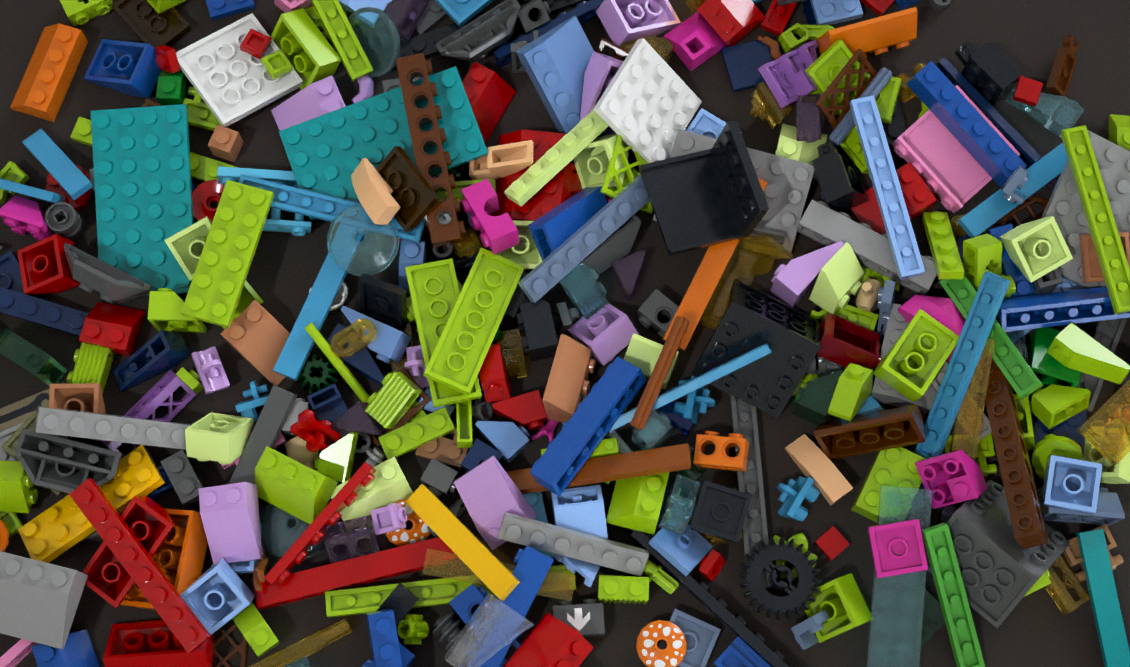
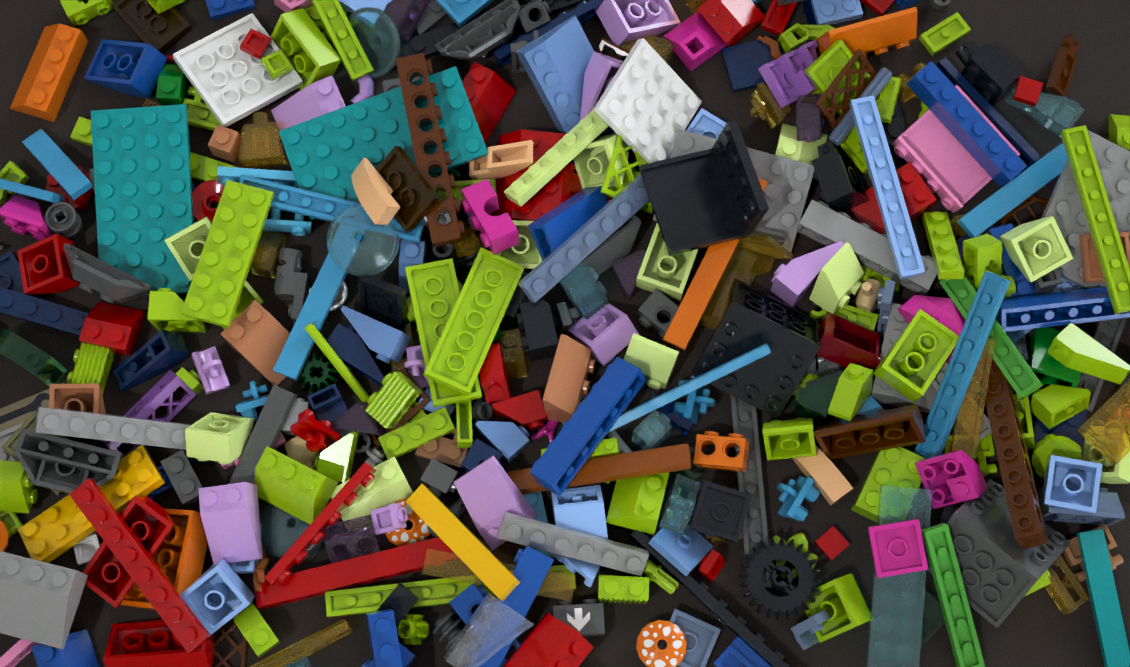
(86, 549): none -> white plate
(167, 59): red plate -> none
(261, 143): none -> clear yellow torso
(267, 254): none -> clear yellow slope
(290, 283): none -> dark grey plate
(354, 336): clear yellow plate -> none
(659, 373): dark orange axle -> none
(663, 271): none -> yellowish green brick
(789, 438): none -> lime slope
(944, 34): none -> lime plate
(1015, 181): sand blue bracket -> none

